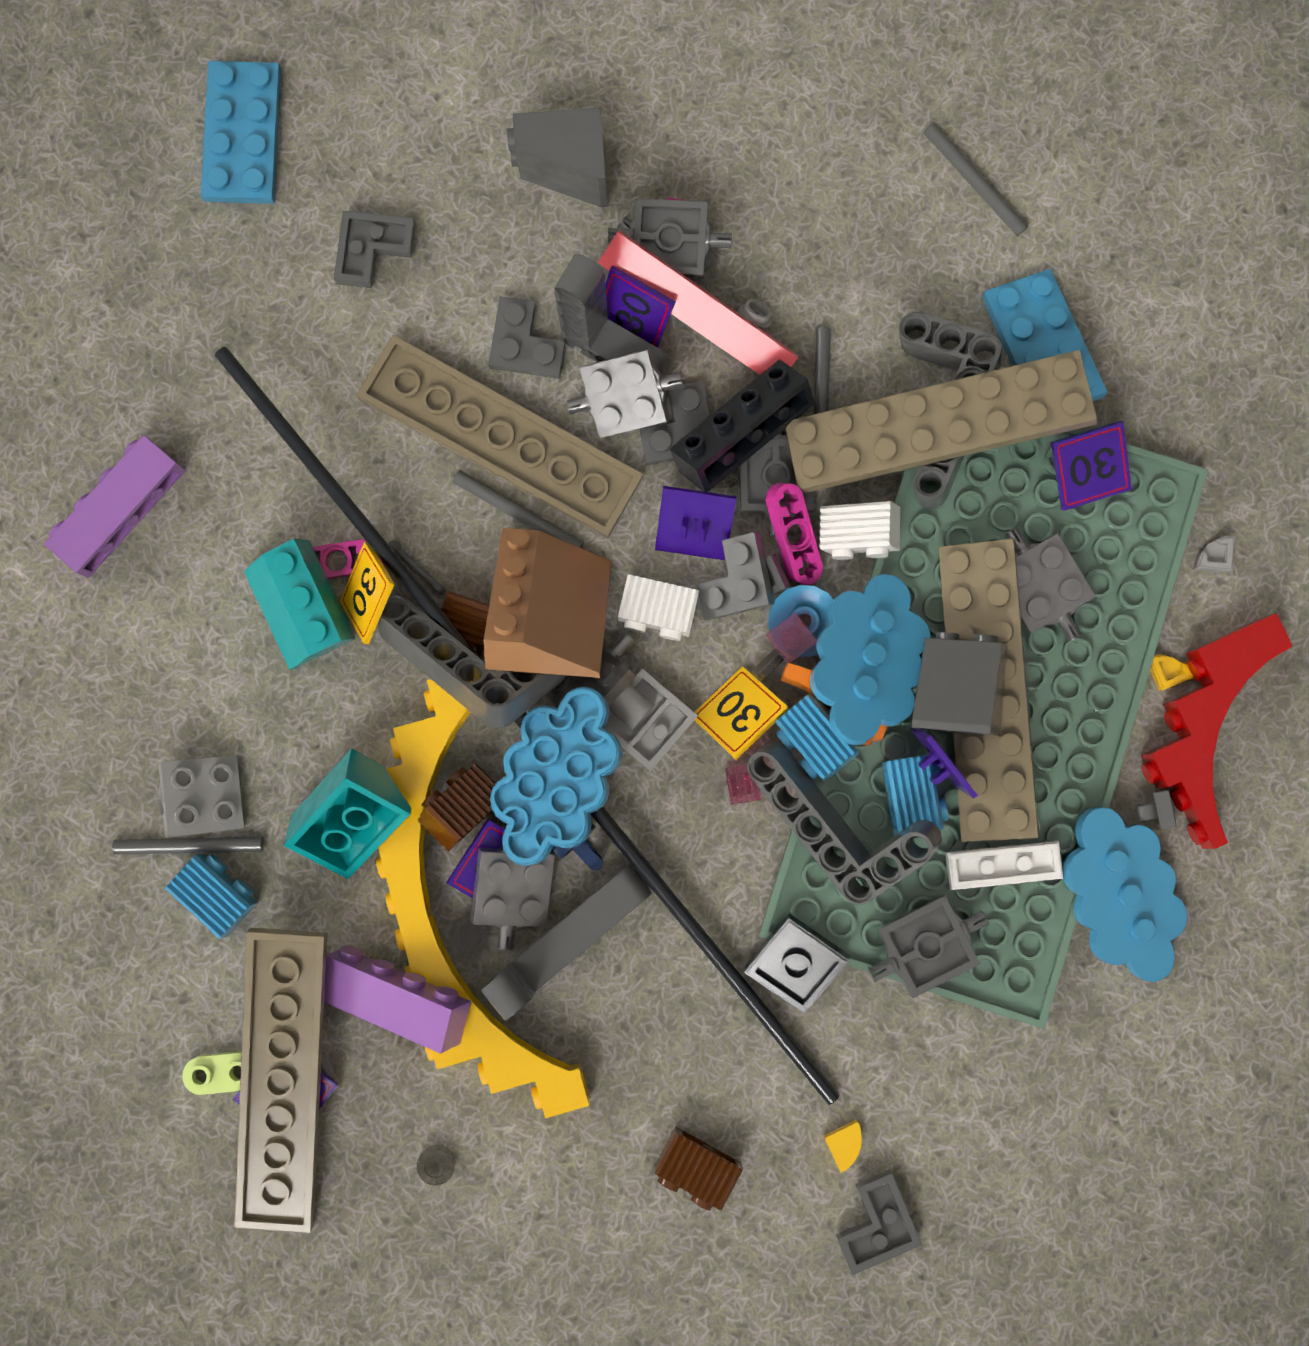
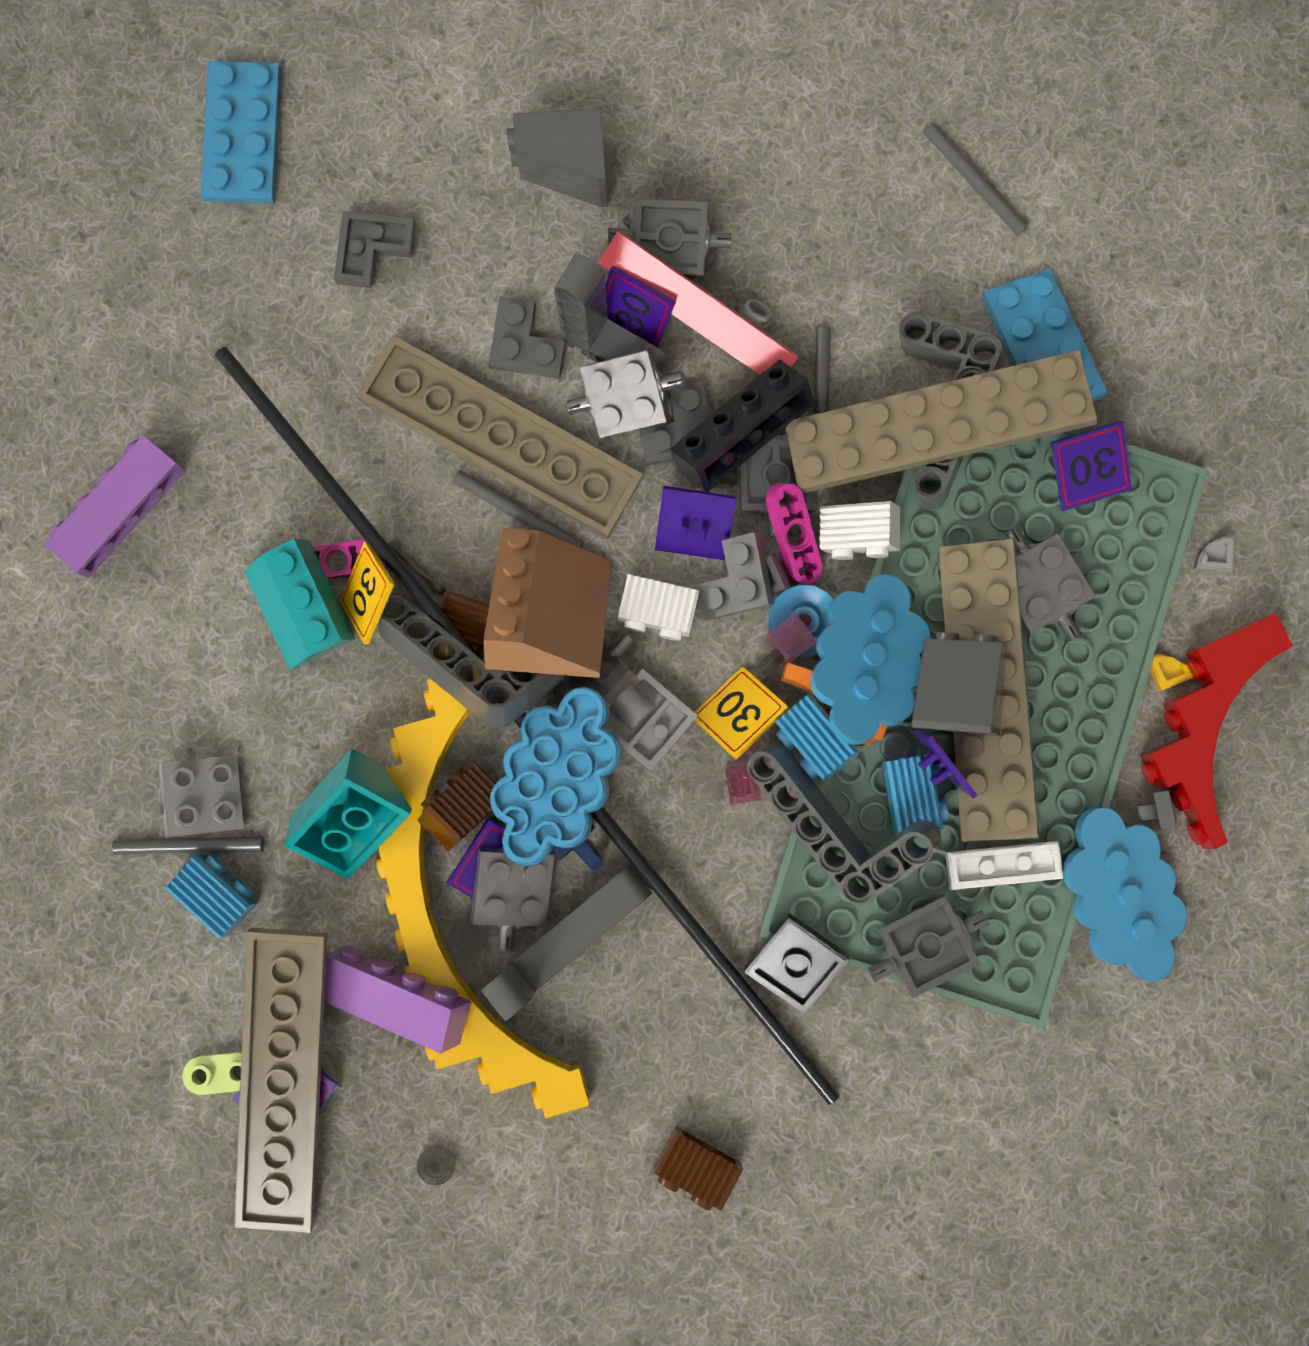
(845, 1144): yellow tile -> none
(887, 1231): dark grey plate -> none

